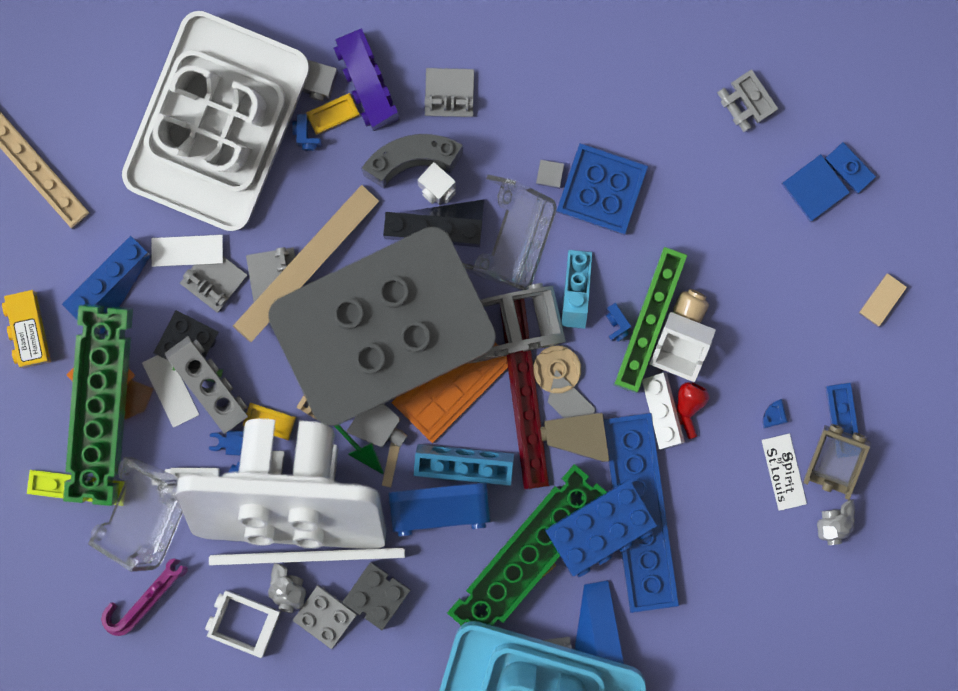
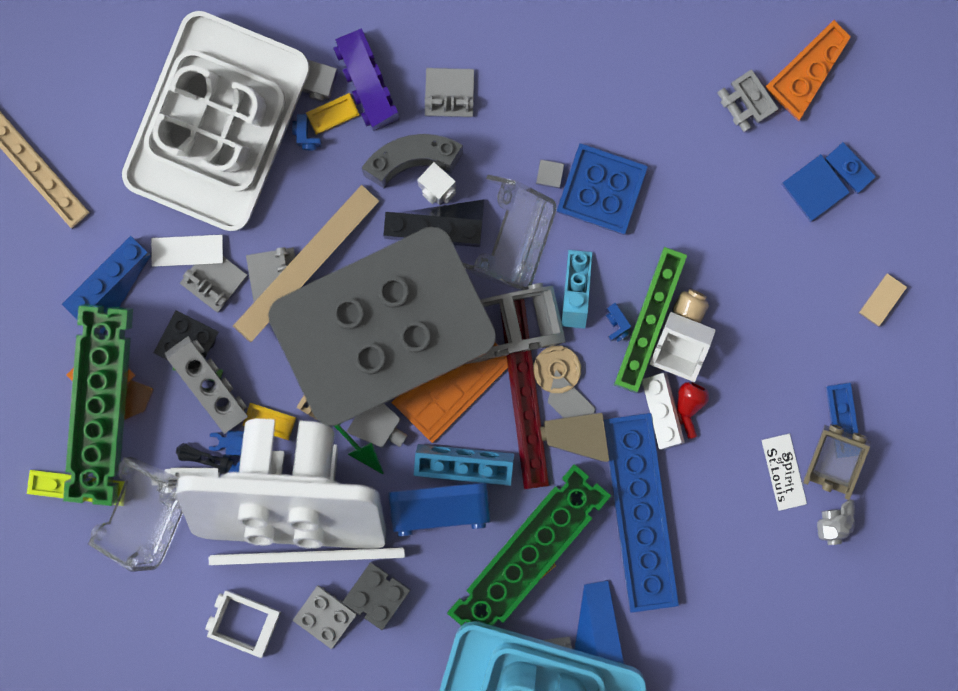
(26, 329): yellow brick -> none
(145, 602): magenta piece -> none
(170, 390): white sticker -> none
(188, 453): none -> black piece
(286, 589): light grey head -> none
(390, 465): tan sticker -> none
(601, 529): blue bracket -> none
(774, 414): blue tile -> none
(806, 72): none -> orange wing

